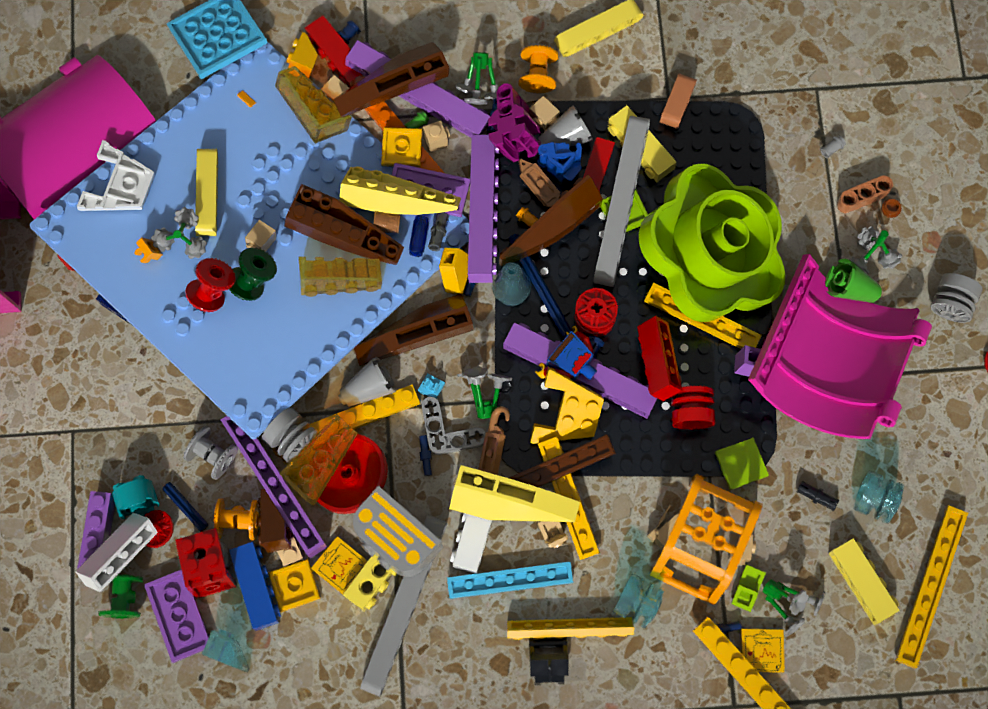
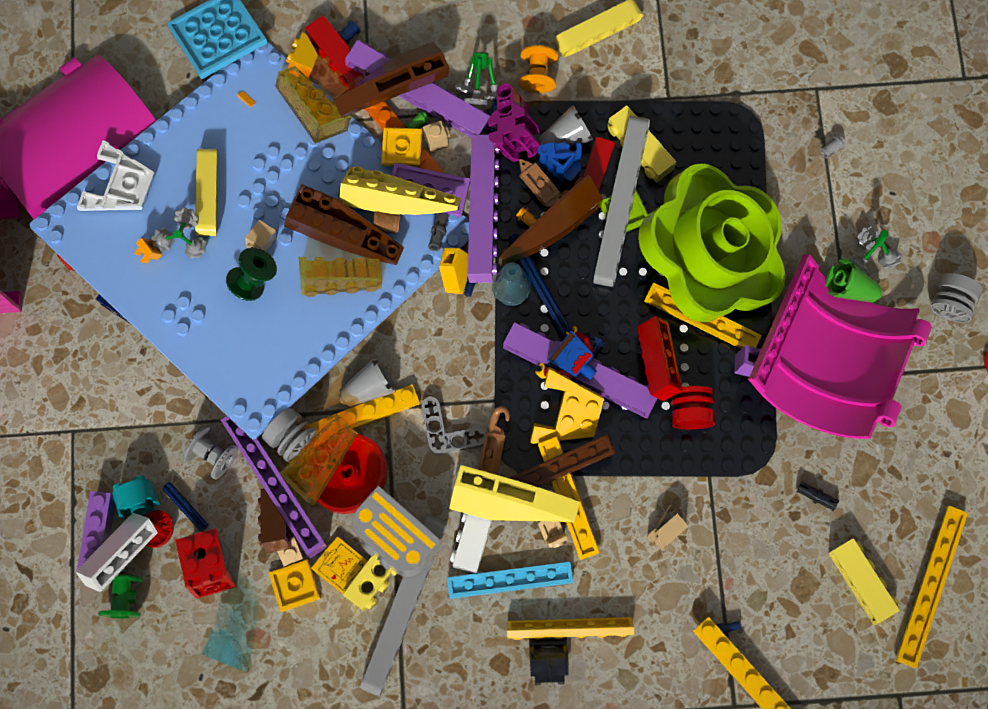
(177, 616): medium lavender plate -> none
(212, 279): red hose -> none
(236, 518): light orange hose -> none
(254, 586): blue brick -> none
(334, 88): tan brick -> none
(418, 236): clear blue piece -> none
(419, 328): reddish brown wedge -> none
(425, 455): dark blue bar -> none
(431, 386): medium azure tile -> none
(473, 375): plant -> none
(544, 113): tan brick -> none
(588, 320): red wheel -> none
(639, 601): clear light blue wheel -> none
(678, 100): nougat beam -> none
(699, 534): light orange windscreen -> none
(741, 463): lime tile -> none
(748, 588): lime slope -> none
(750, 548): tan bracket -> none
(764, 649): yellow tile -> none
(798, 601): plant -> none
(871, 188): nougat beam -> none
(881, 498): clear light blue wheel -> none
(891, 208): dark orange plate -> none

